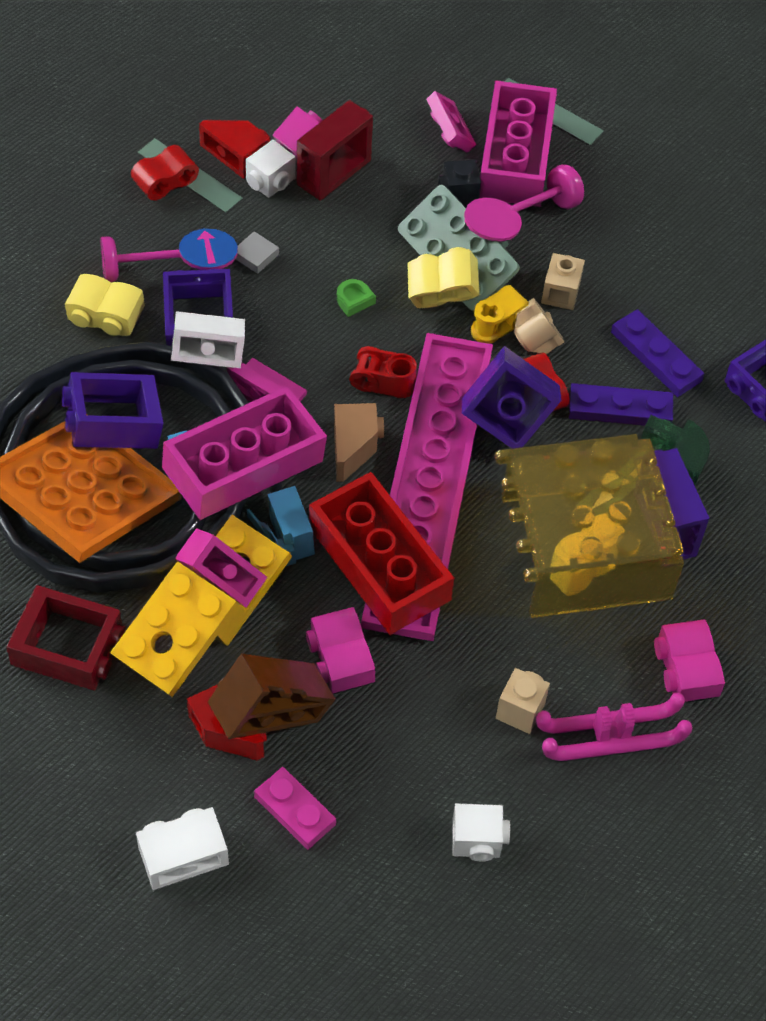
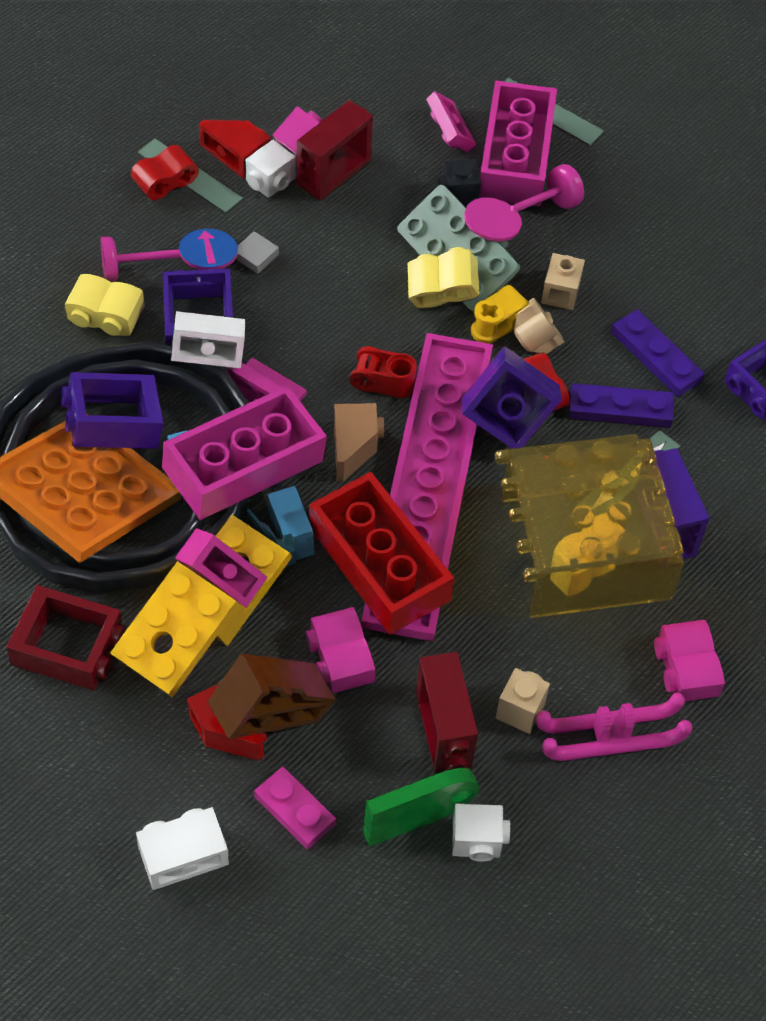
(354, 296): bright green tile -> none
(417, 804): none -> green tile
(446, 712): none -> dark red window
(689, 441): clear green brick -> none

